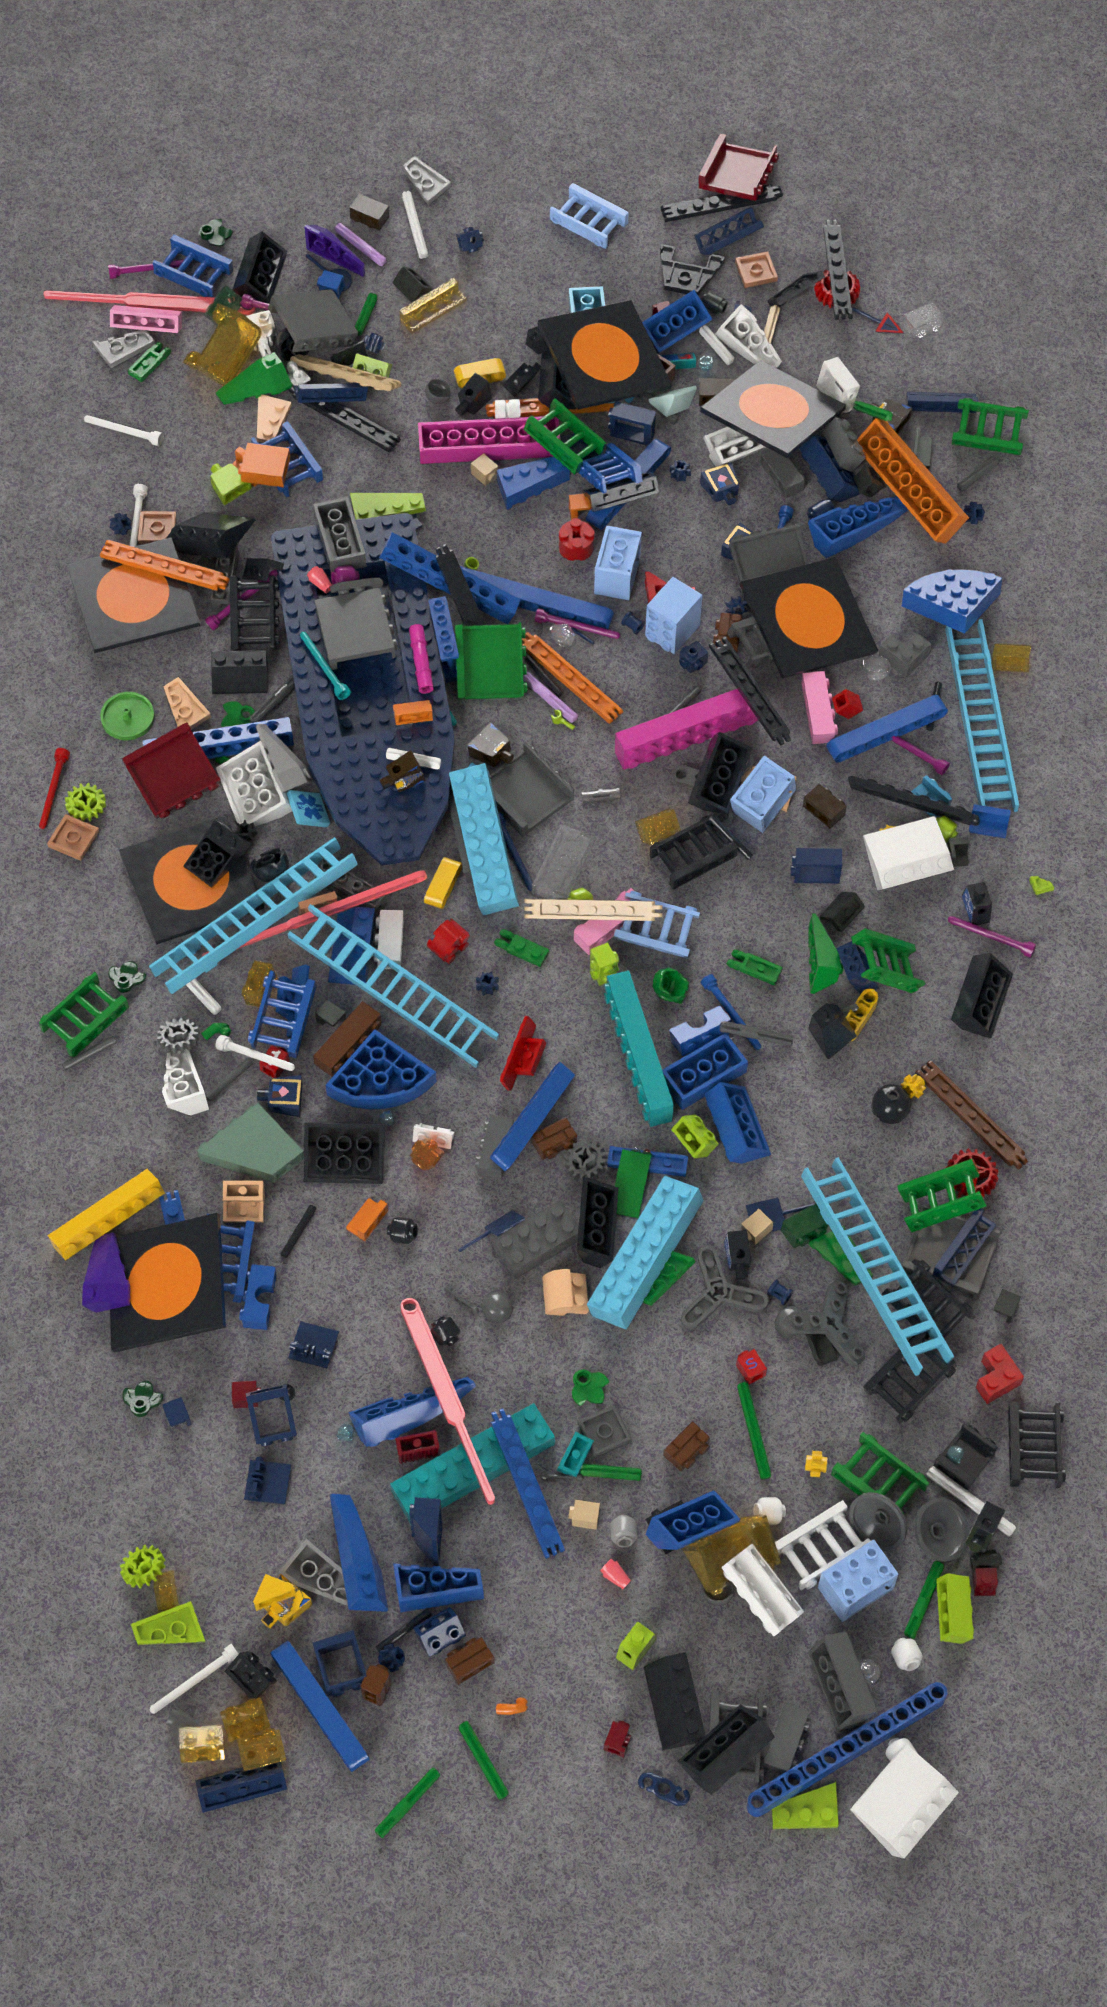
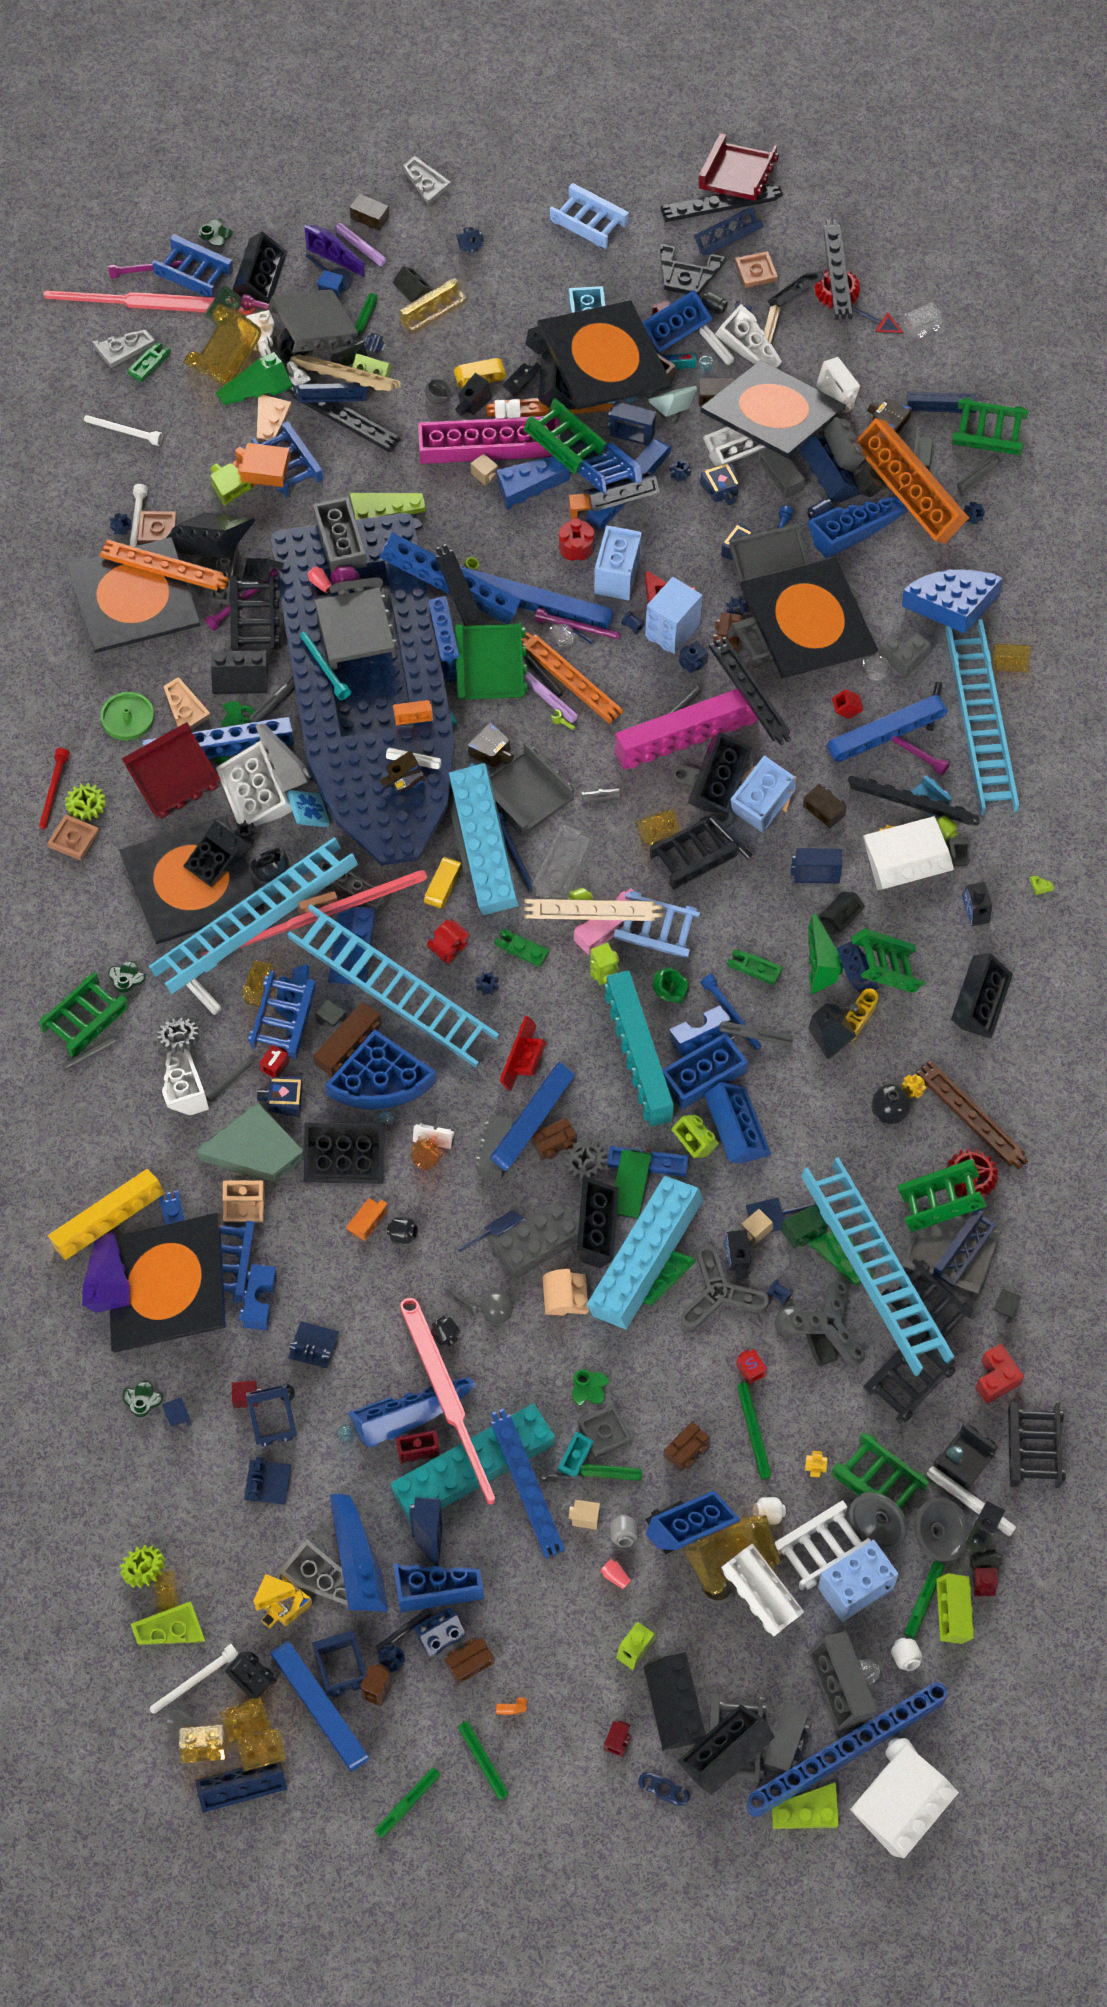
(145, 319): bright pink brick -> none
(219, 1028): green arm -> none
(225, 1044): white piece -> none
(298, 1231): black bar -> none
(390, 935): white brick -> none
(415, 225): white axle -> none
(421, 658): dark pink piece -> none
(818, 707): bright pink brick -> none
(873, 411): green axle -> none
(992, 821): blue panel -> none
(1026, 948): magenta piece -> none

